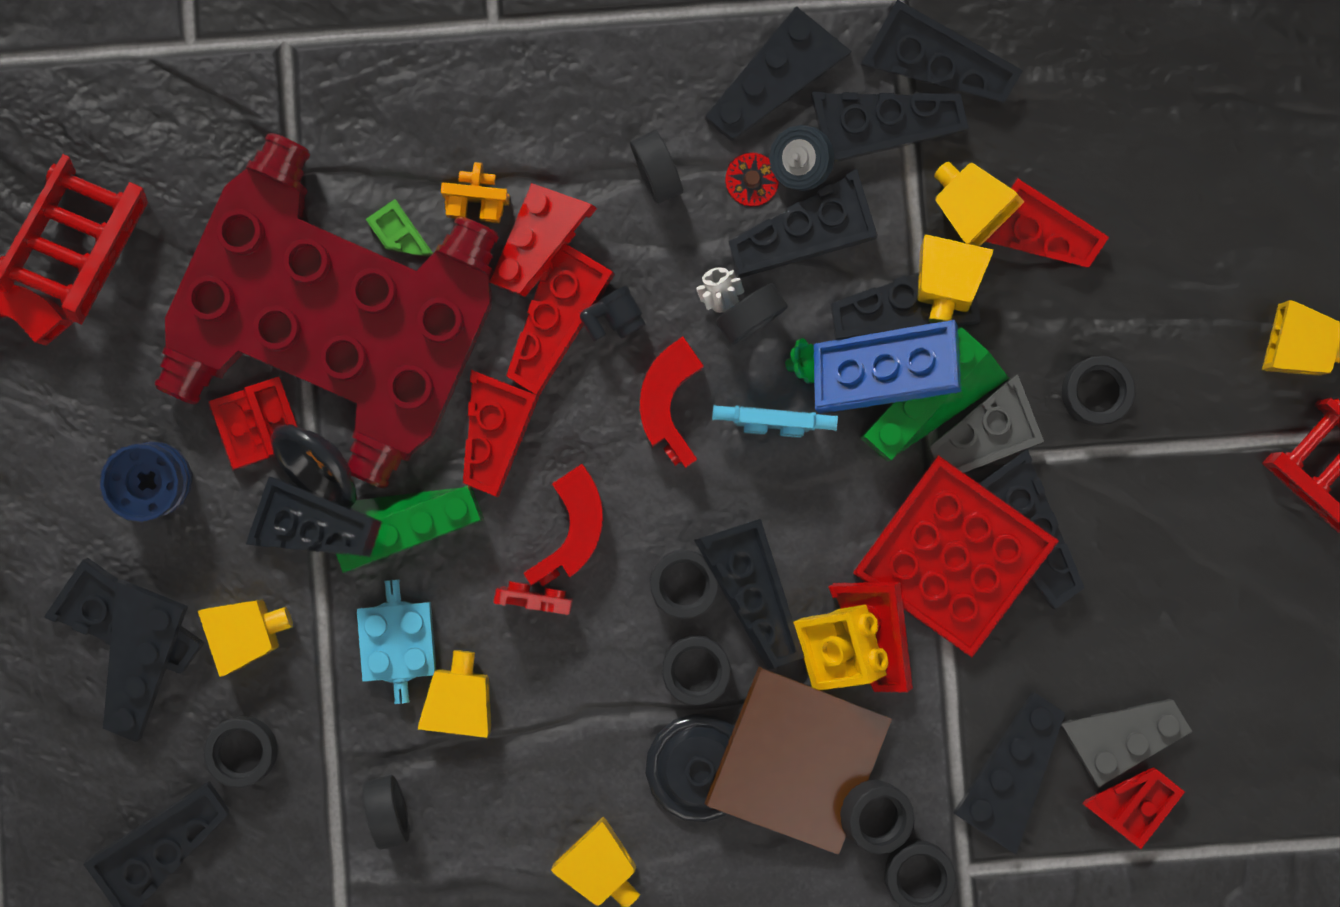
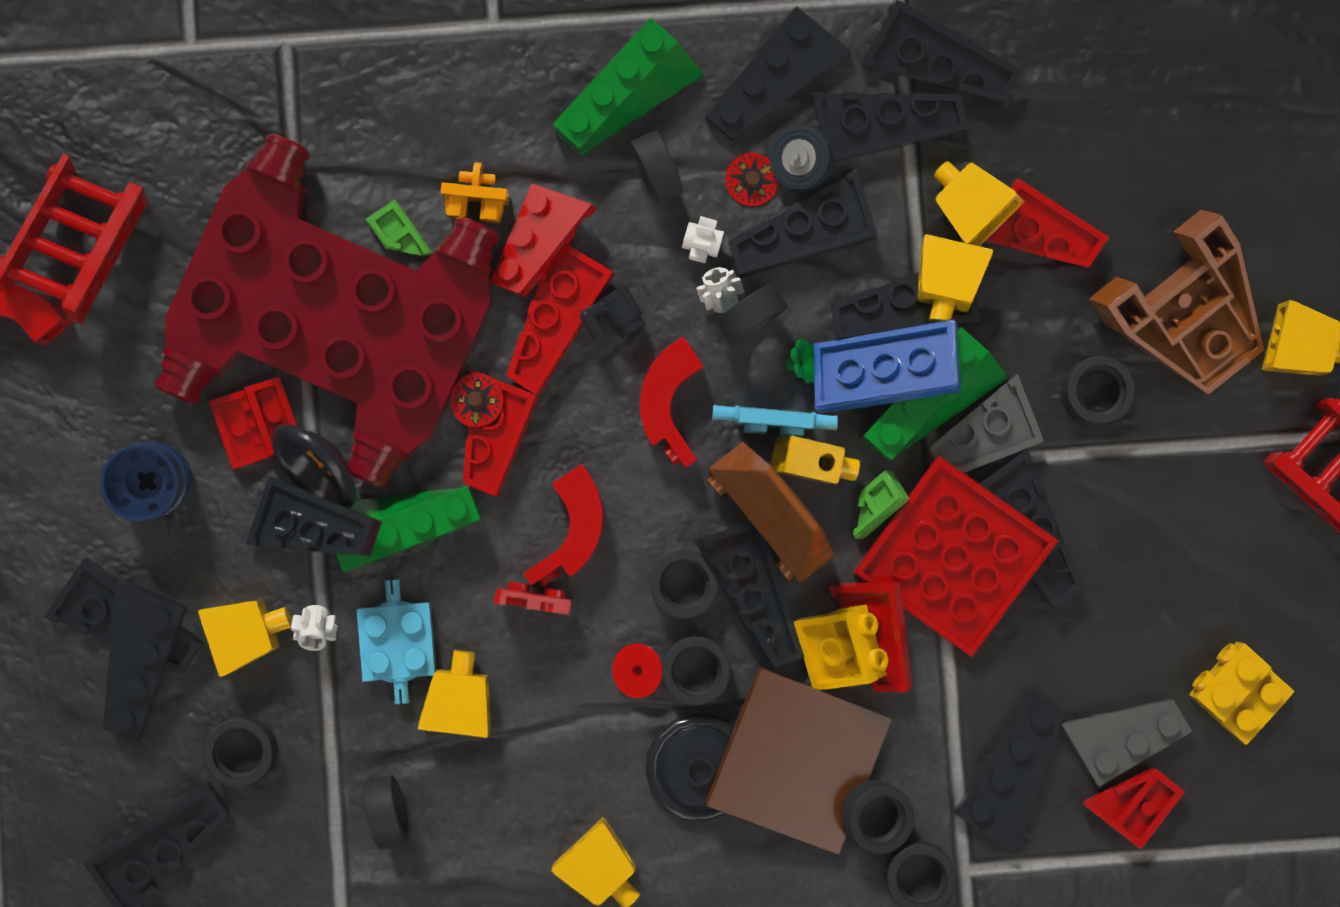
(314, 627): none -> white gear
(477, 400): none -> piece
(631, 84): none -> green wedge
(637, 670): none -> red piece
(702, 239): none -> white gear
(772, 511): none -> dark orange wedge
(801, 458): none -> yellow torso
(879, 502): none -> bright green tile
(1200, 316): none -> dark orange wedge
(1240, 691): none -> yellow plate

